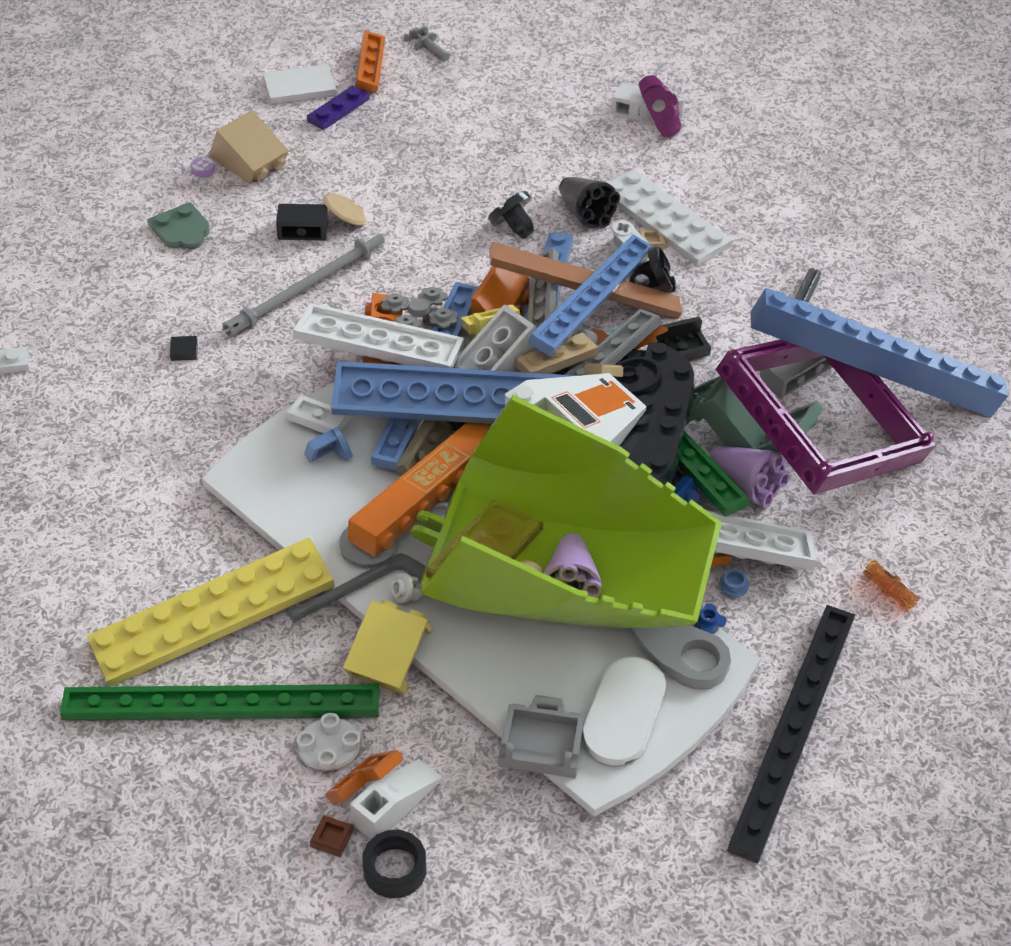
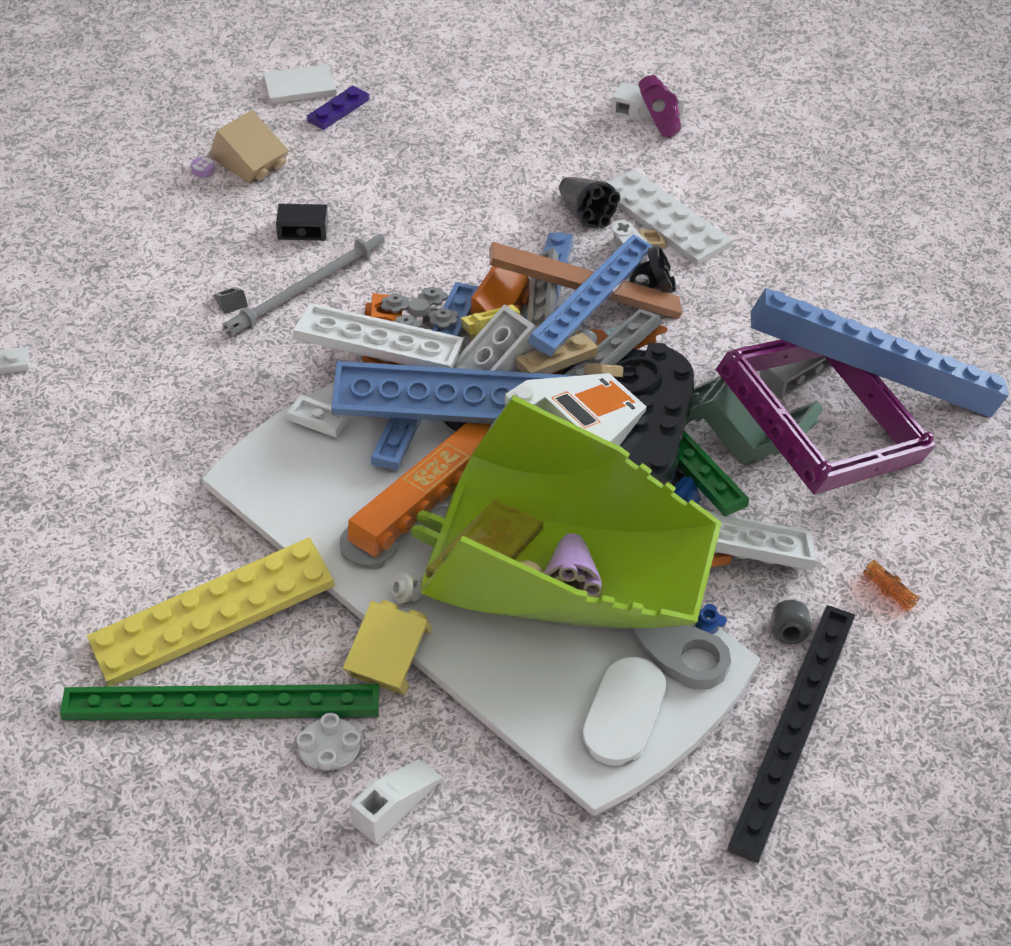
(180, 227): sand green plate -> none
(183, 348): black tile -> none
(231, 299): none -> dark grey slope
(326, 443): medium blue tile -> none
(331, 836): copper tile -> none
(344, 209): tan piece -> none
(370, 62): orange plate -> none
(371, 769): orange tile -> none
(397, 562): dark grey piece -> none
(400, 886): black tyre -> none
(426, 41): light grey piece -> none
(426, 439): dark tan plate -> none
(514, 214): black tile -> none
(542, 738): light grey piece -> none
(686, 338): pearl dark grey bracket -> none
(734, 583): medium blue plate -> none
(754, 471): lavender cone -> none
(791, 621): none -> dark grey head
(808, 285): dark grey axle -> none

